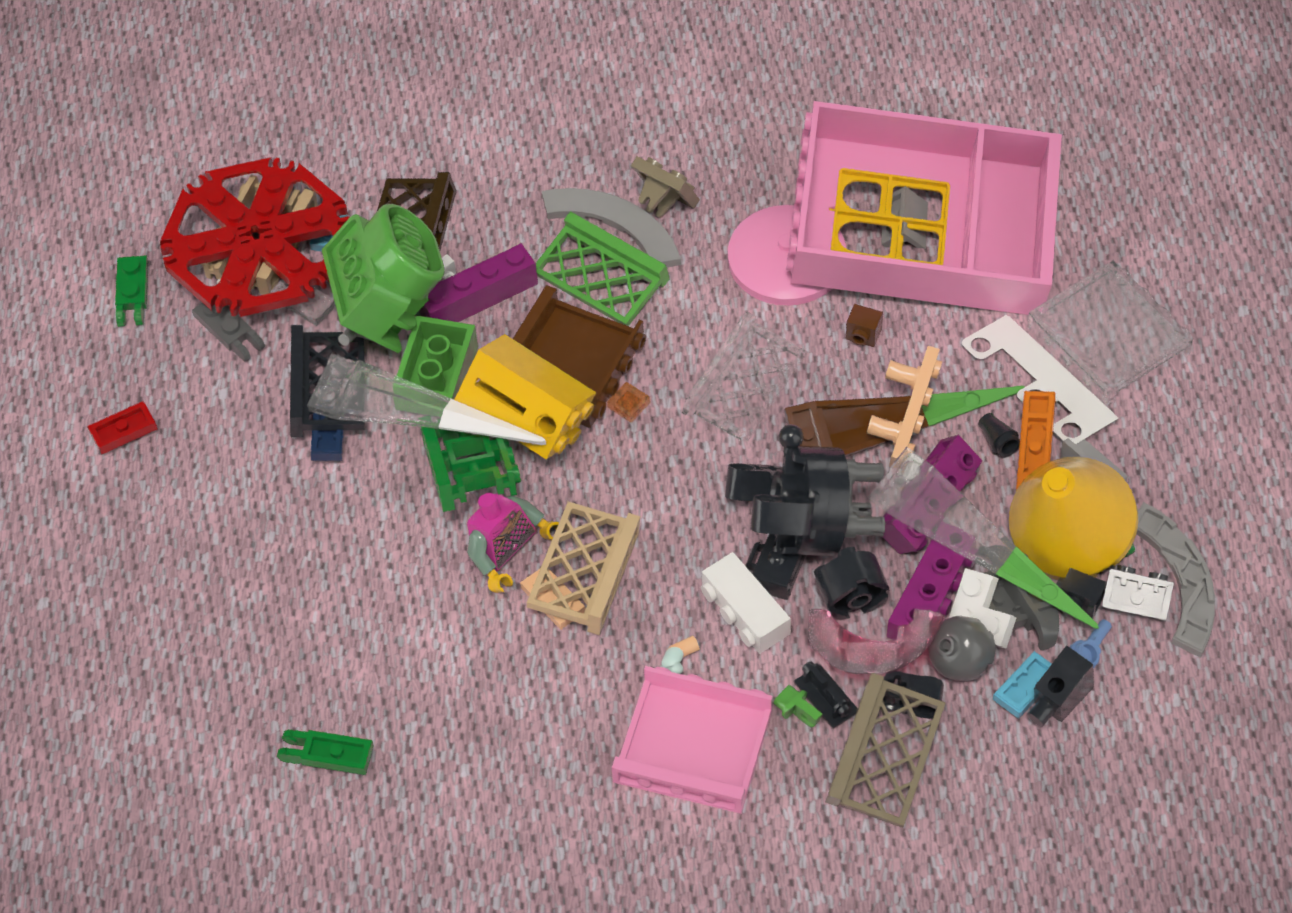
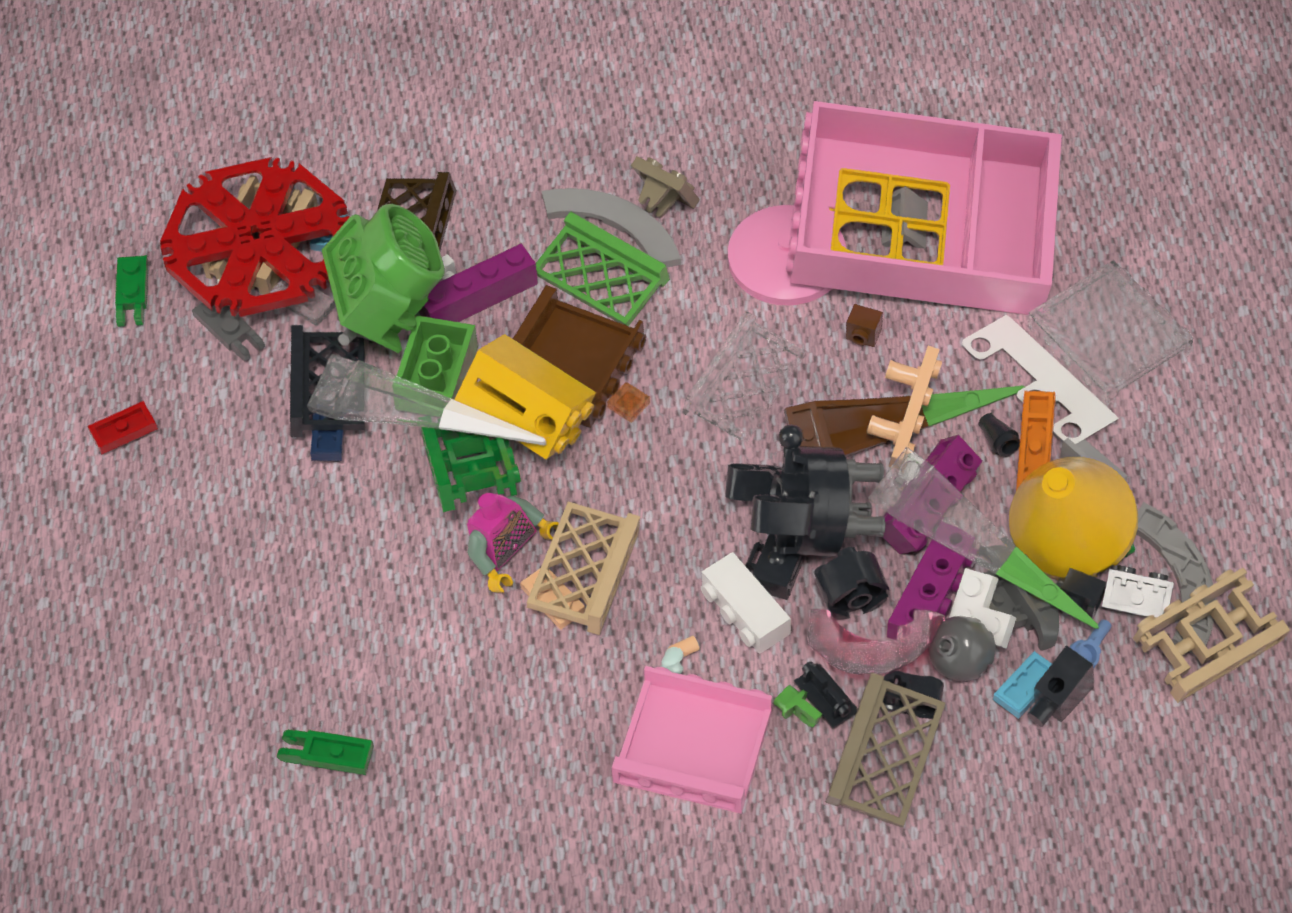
(1225, 654): none -> tan fence

